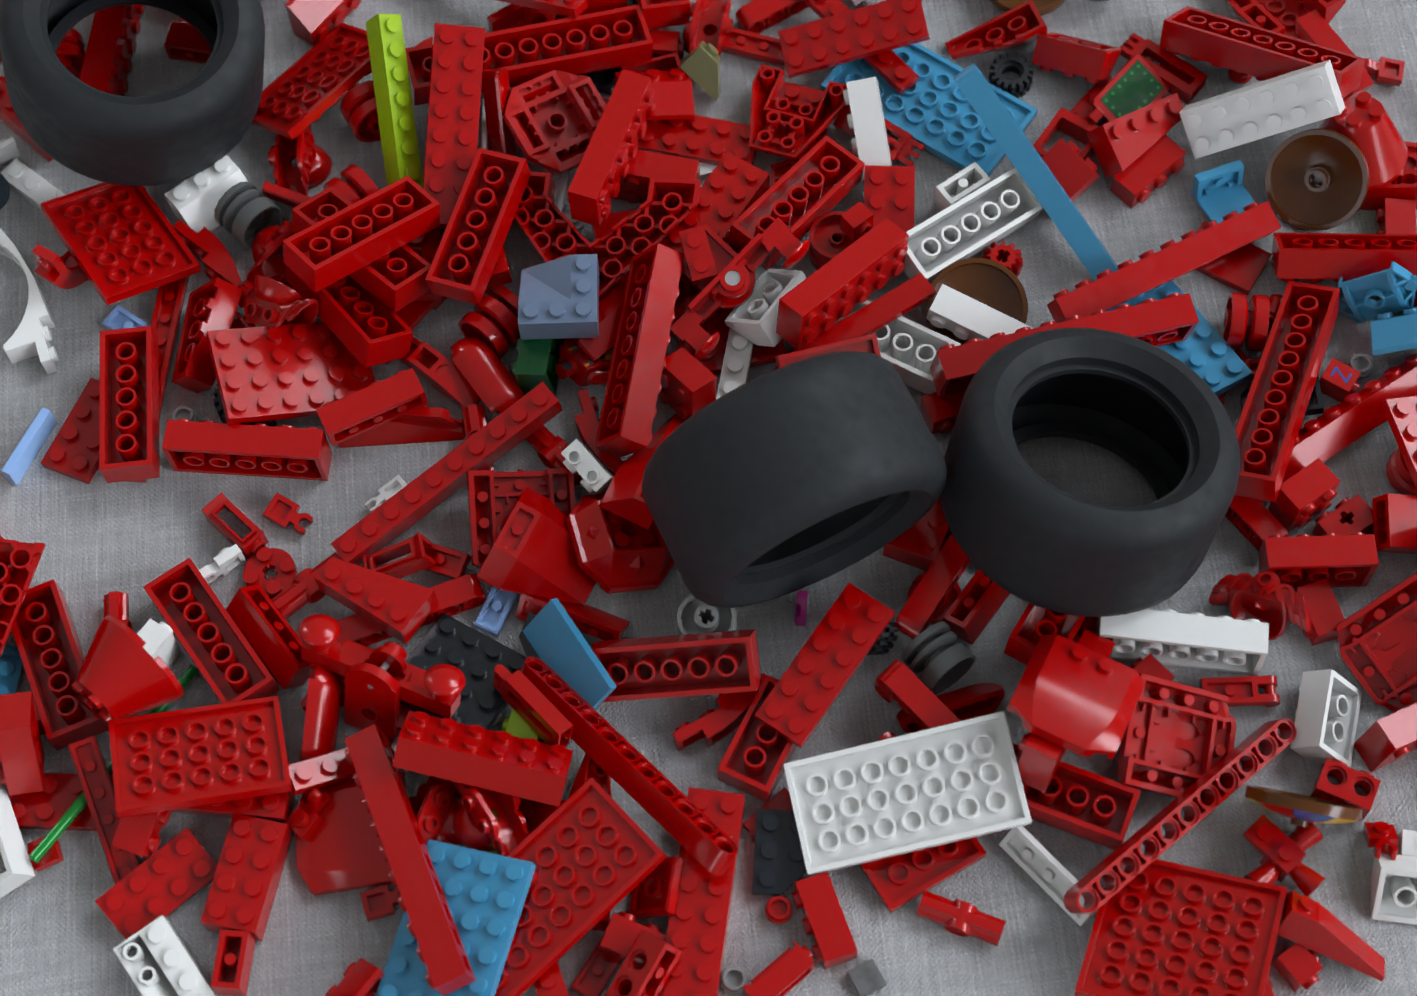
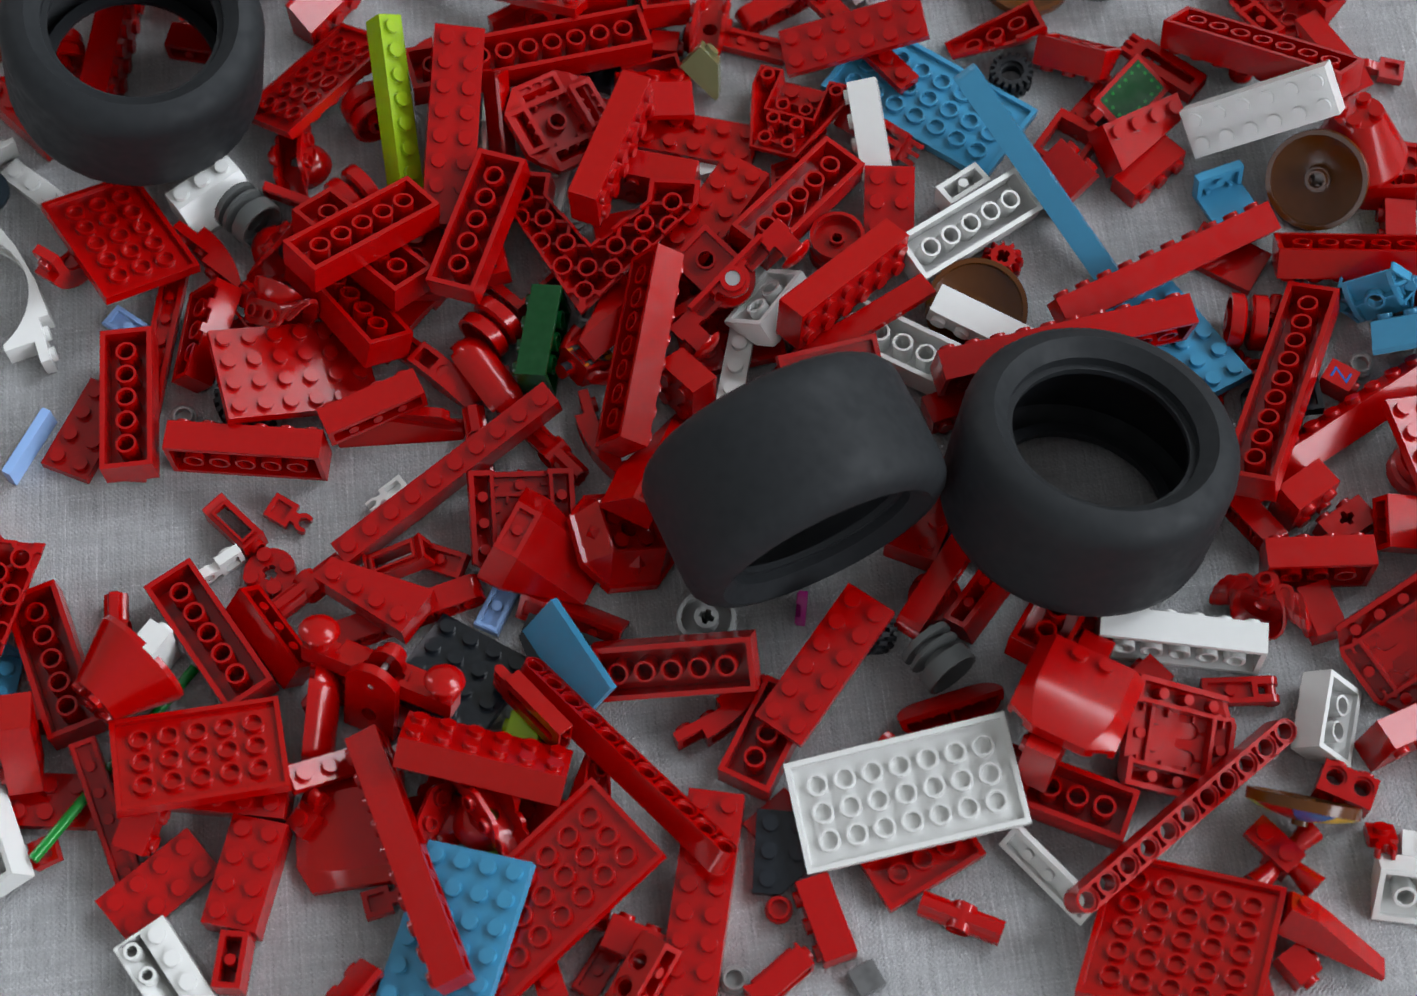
(560, 299): sand blue slope -> none
(592, 471): white plate -> none
(658, 891): red tile -> none
(698, 255): red brick -> none
(856, 221): red plate -> none
(913, 696): red beam -> none

